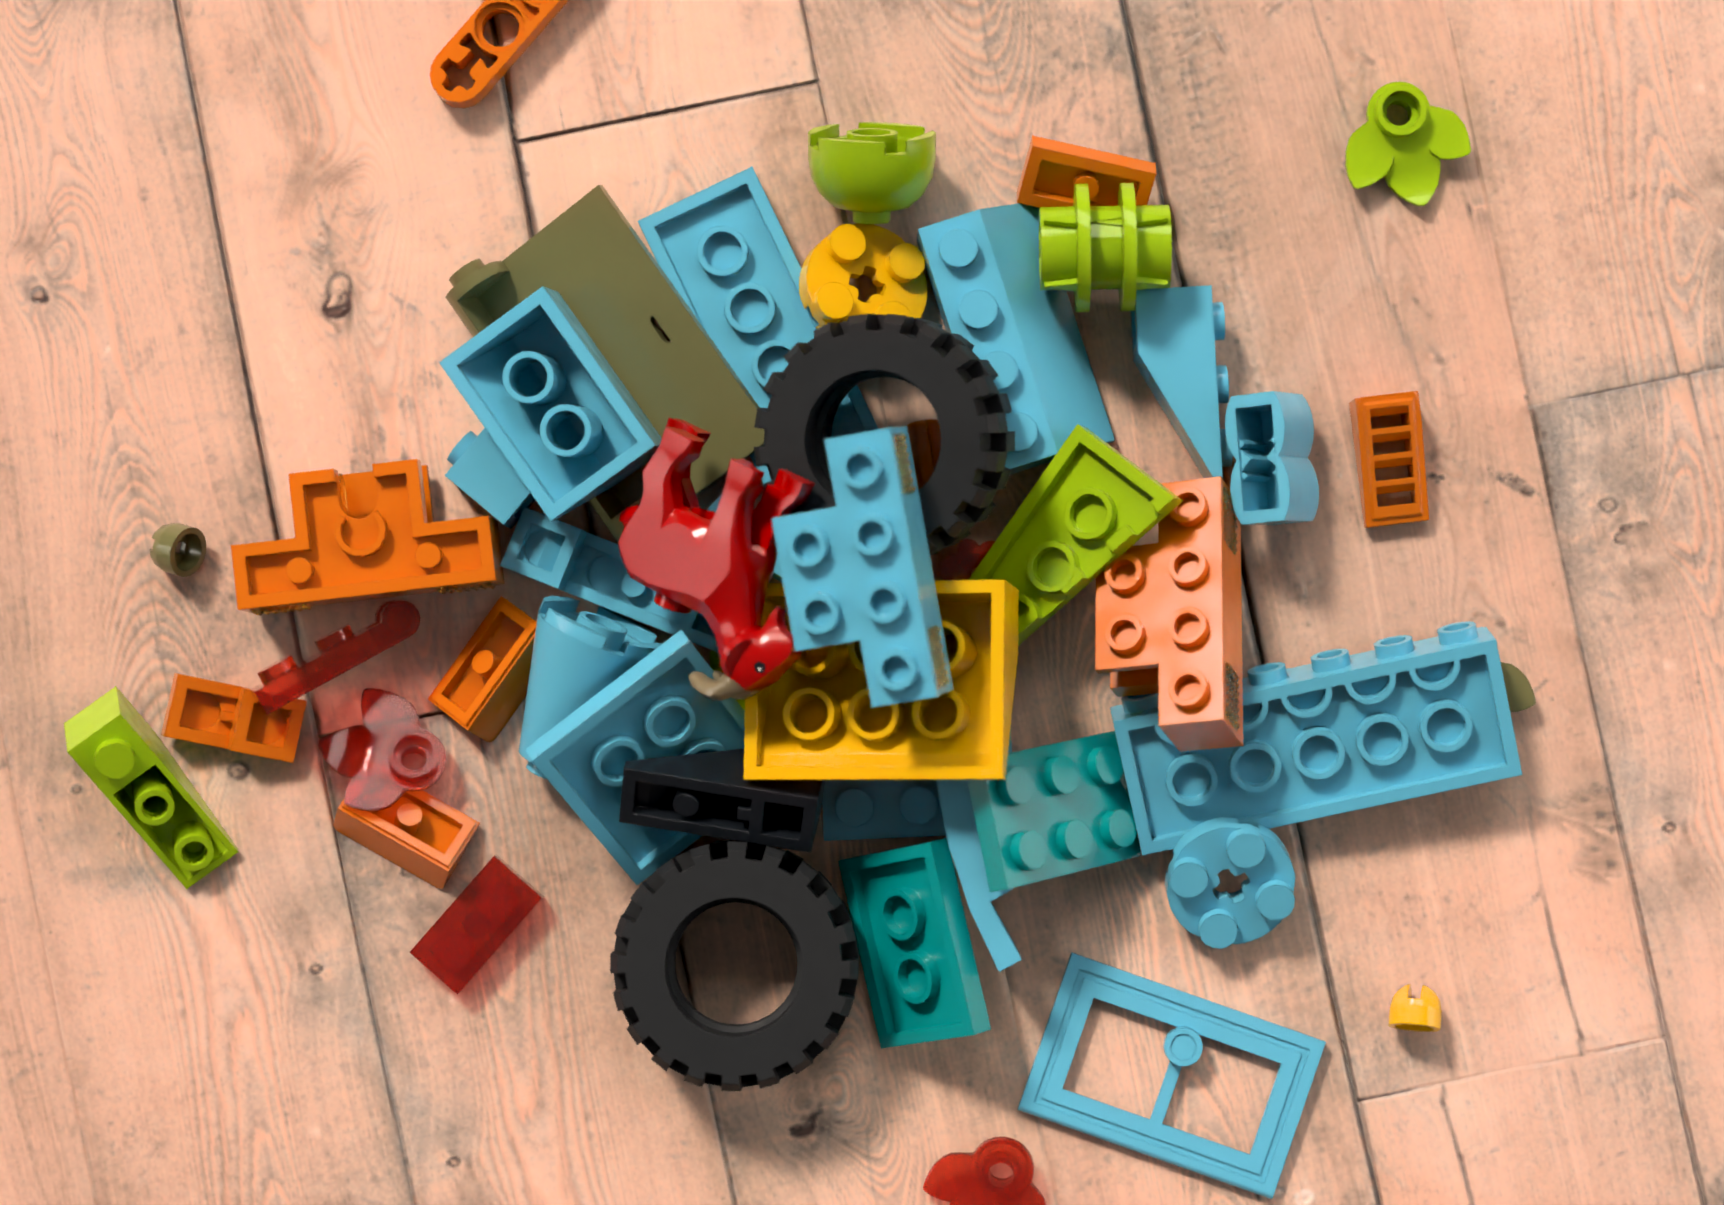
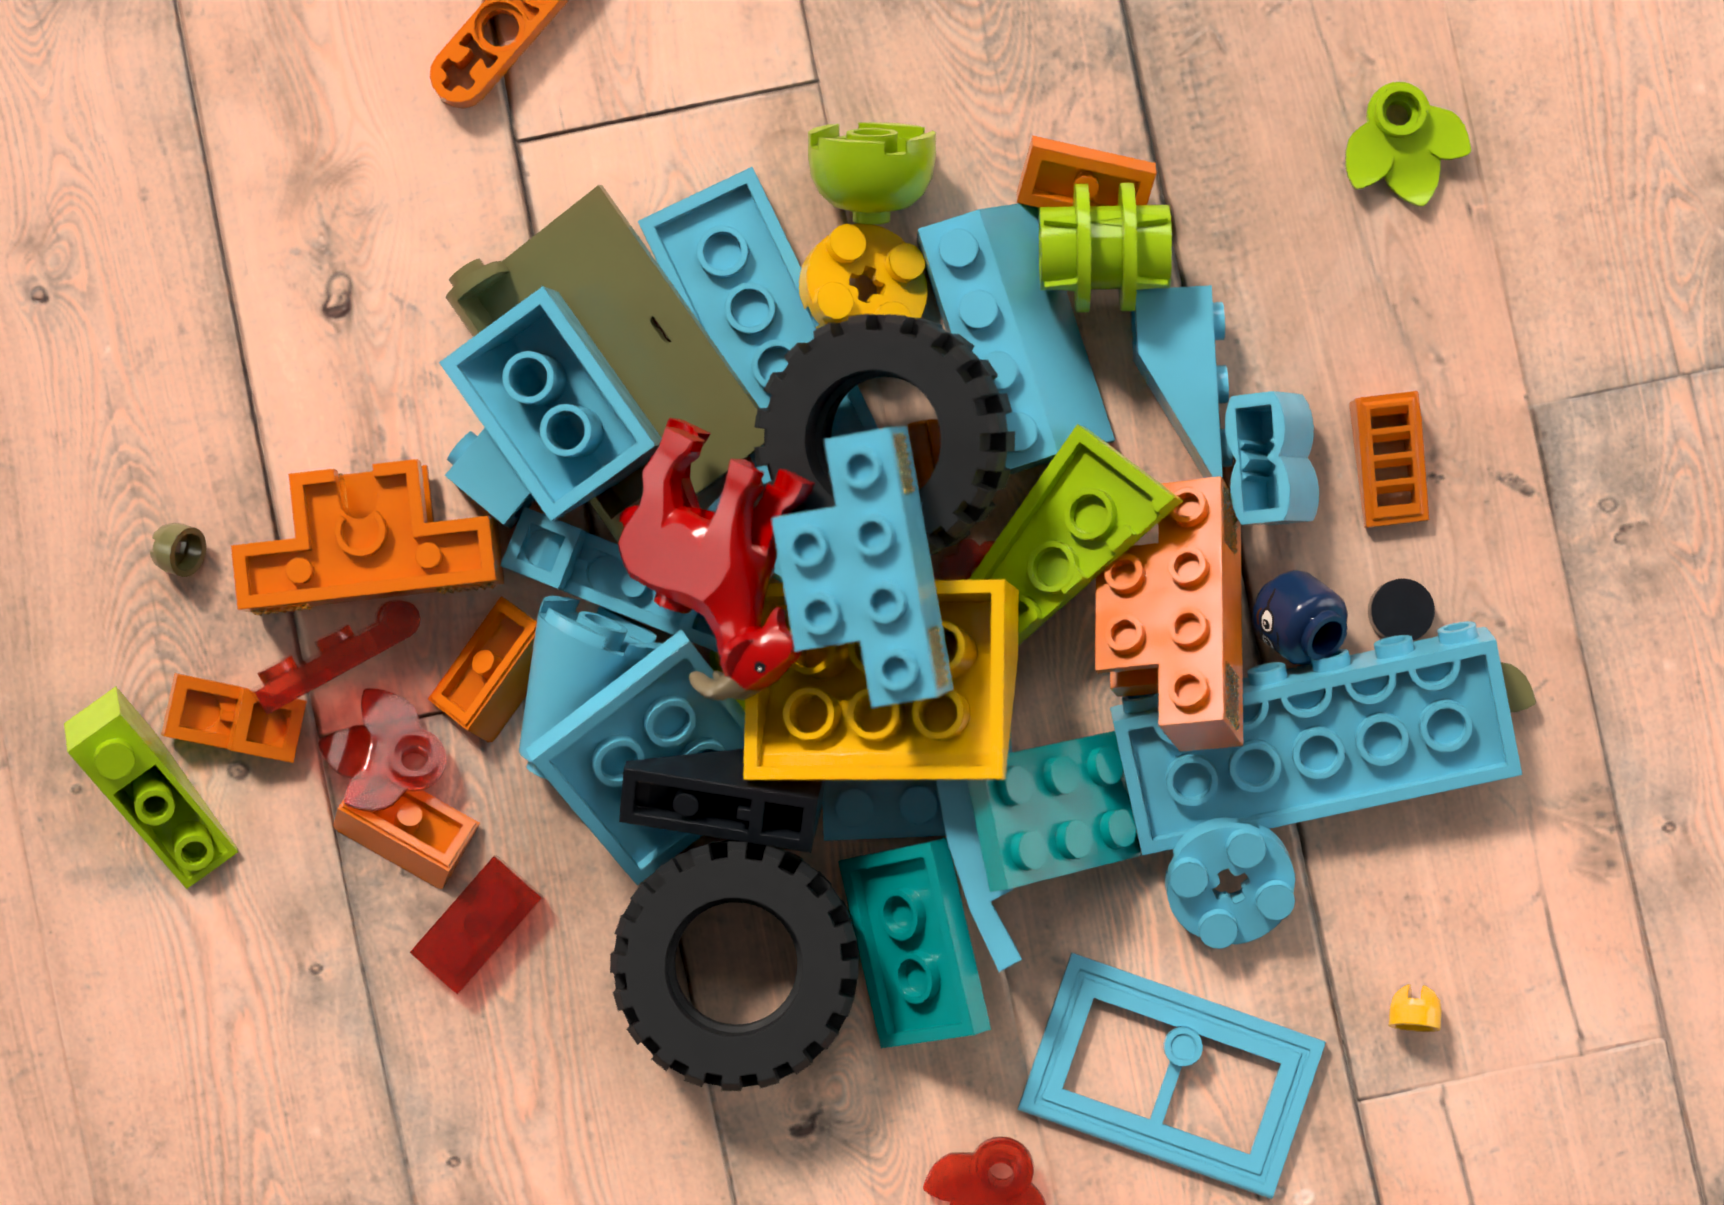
(1300, 617): none -> dark blue head
(1401, 609): none -> black tile

